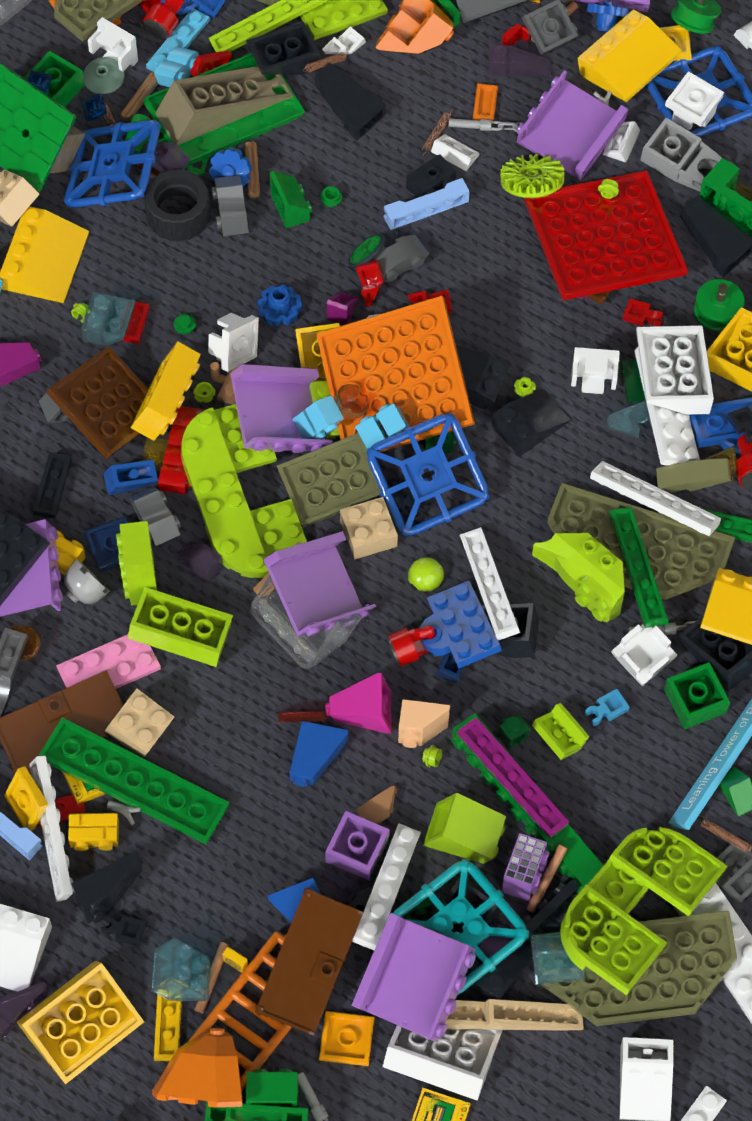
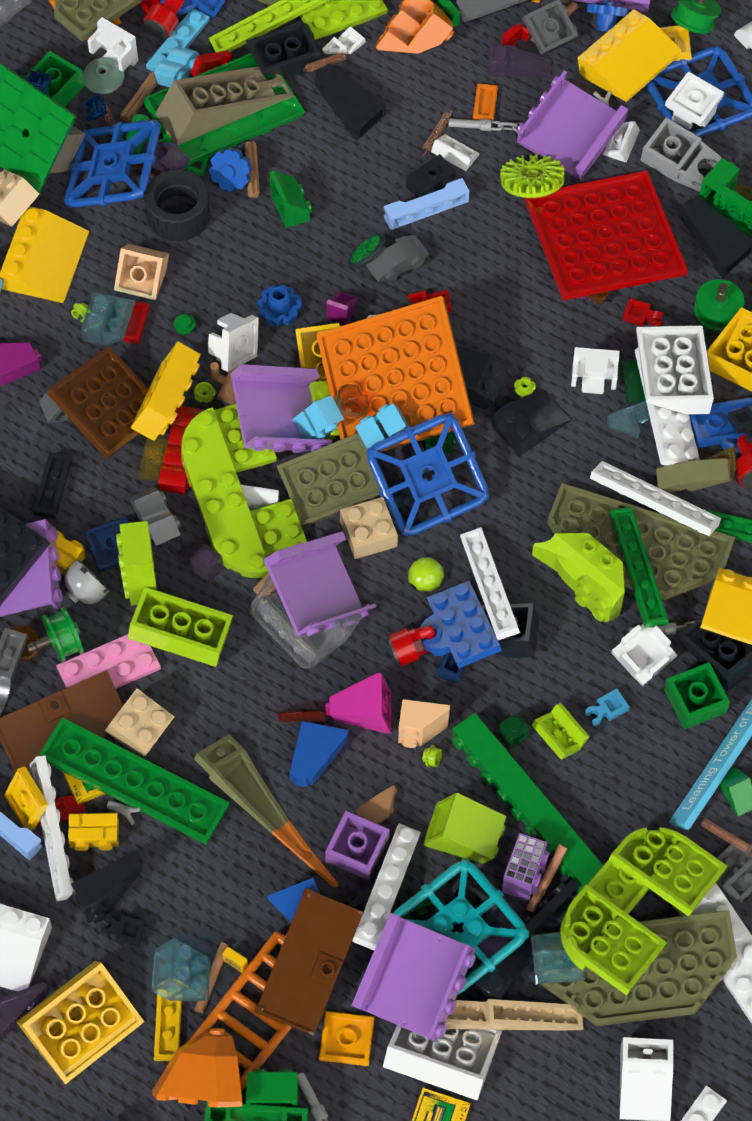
(61, 634): none -> green wheel
(130, 476): blue slope -> none
(140, 271): none -> light nougat slope
(231, 205): dark grey brick -> none
(237, 776): none -> olive plate
(259, 497): none -> white slope
(331, 196): green plate -> none
(371, 279): red slope -> none
(512, 777): magenta plate -> none
(608, 188): lime plate -> none

